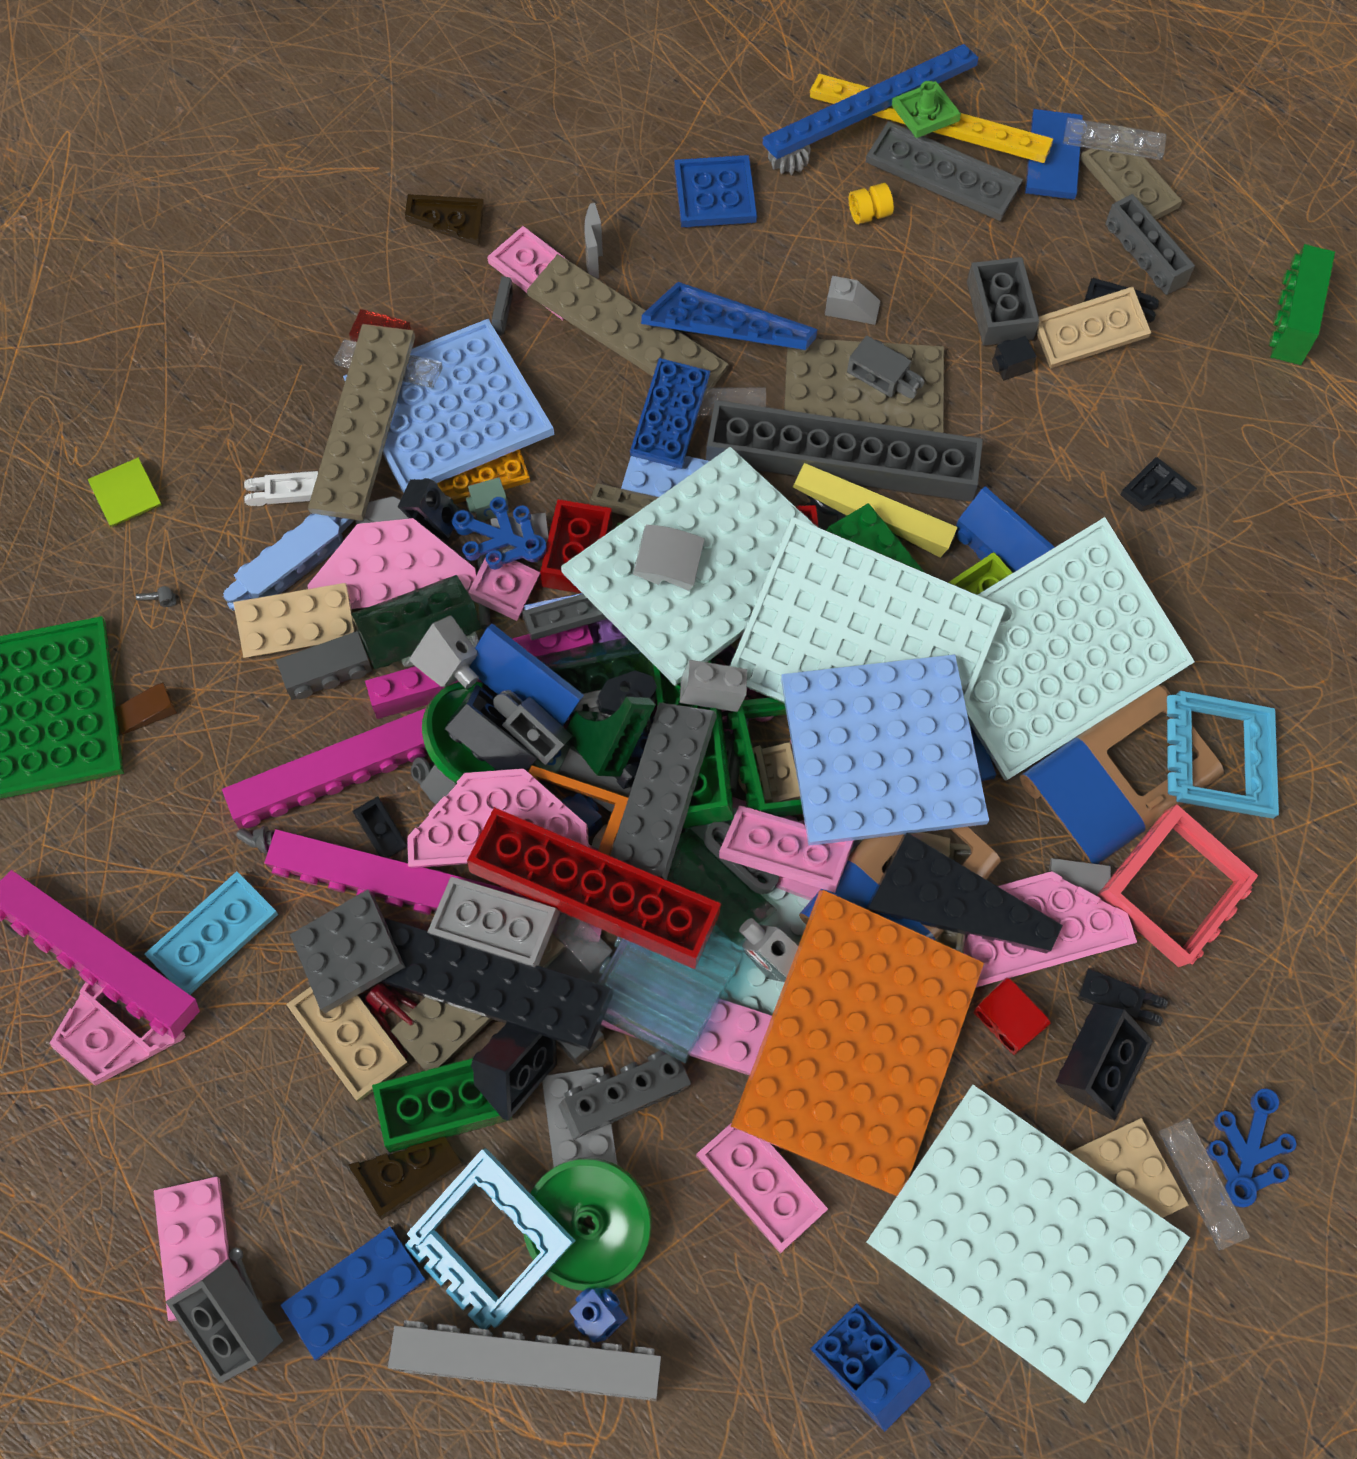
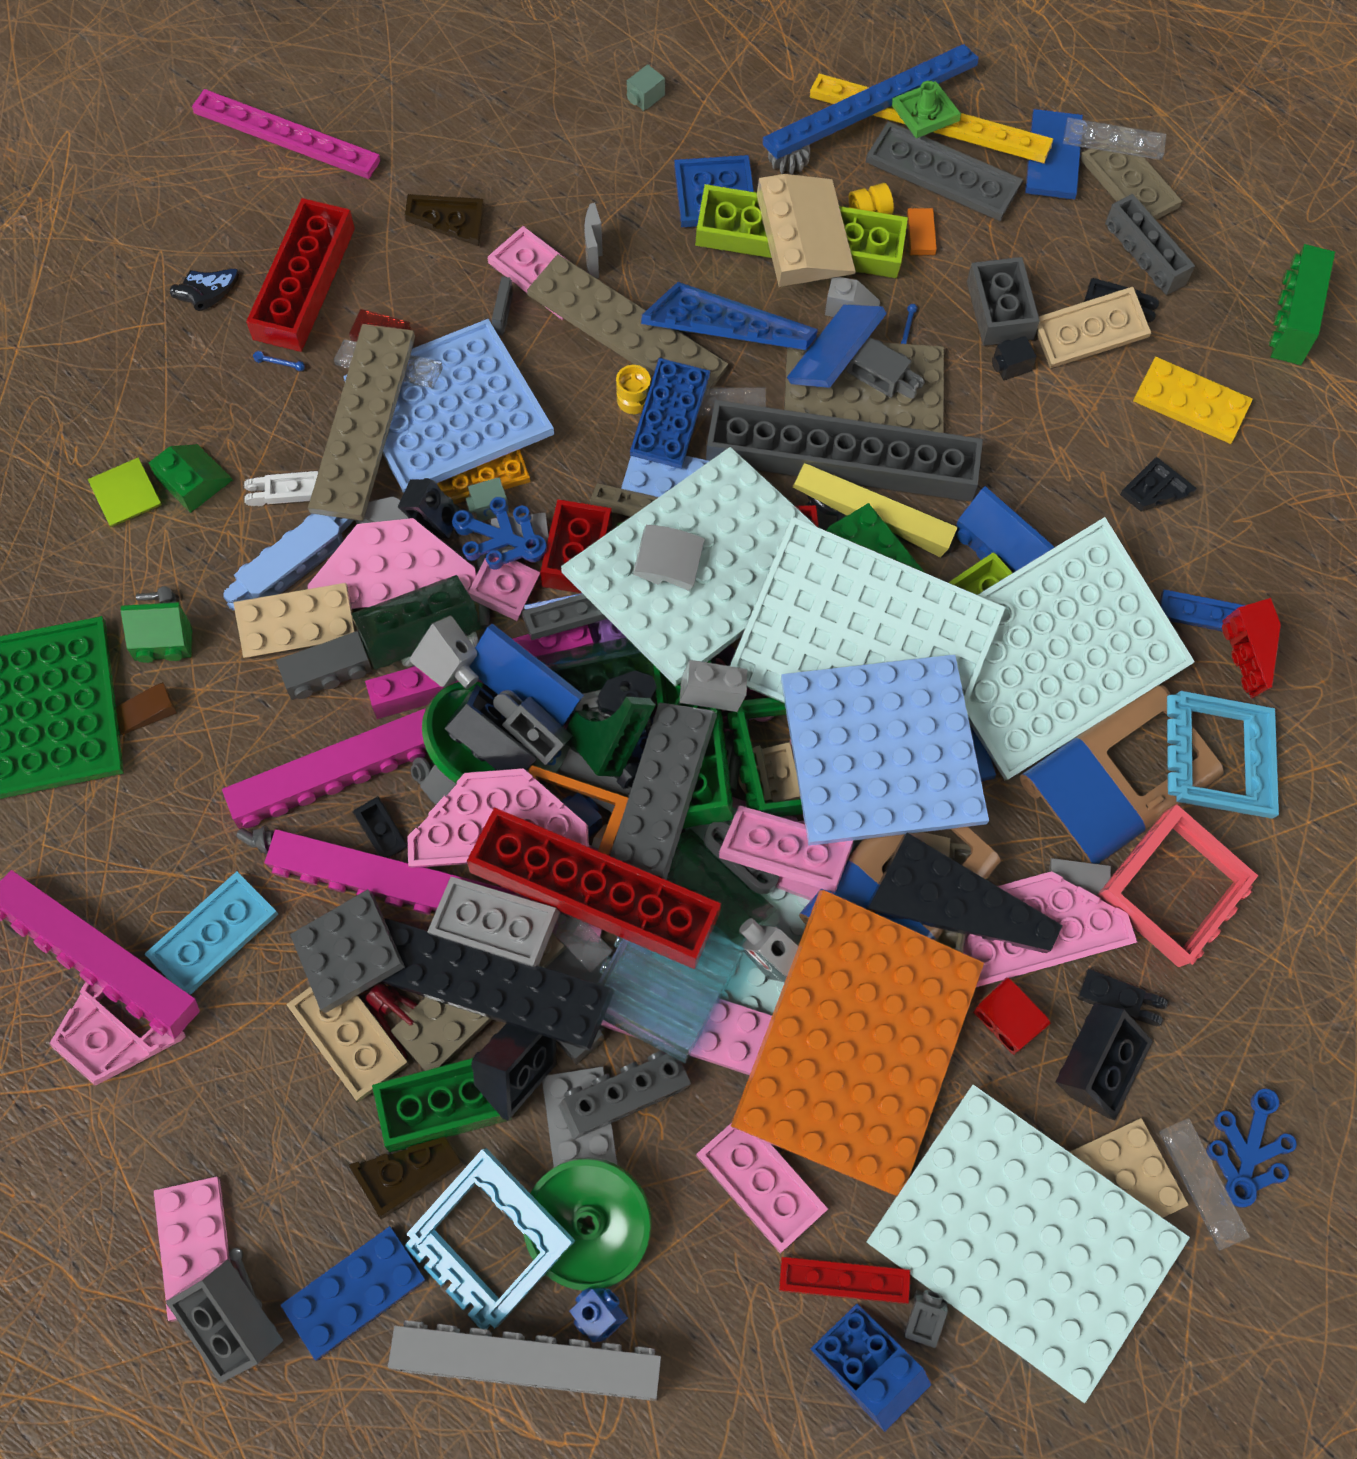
(157, 632): none -> green slope
(189, 474): none -> green slope
(204, 288): none -> black arm
(259, 357): none -> blue hinge
(286, 134): none -> dark pink plate
(301, 275): none -> red brick
(632, 388): none -> yellow wheel
(645, 87): none -> sand green brick
(734, 223): none -> lime brick
(804, 228): none -> tan slope
(836, 345): none -> blue tile
(844, 1280): none -> red plate
(912, 308): none -> blue hinge
(921, 231): none -> orange tile
(926, 1318): none -> dark grey bracket
(1193, 400): none -> yellow plate
(1195, 609): none -> blue plate
(1254, 642): none -> red slope

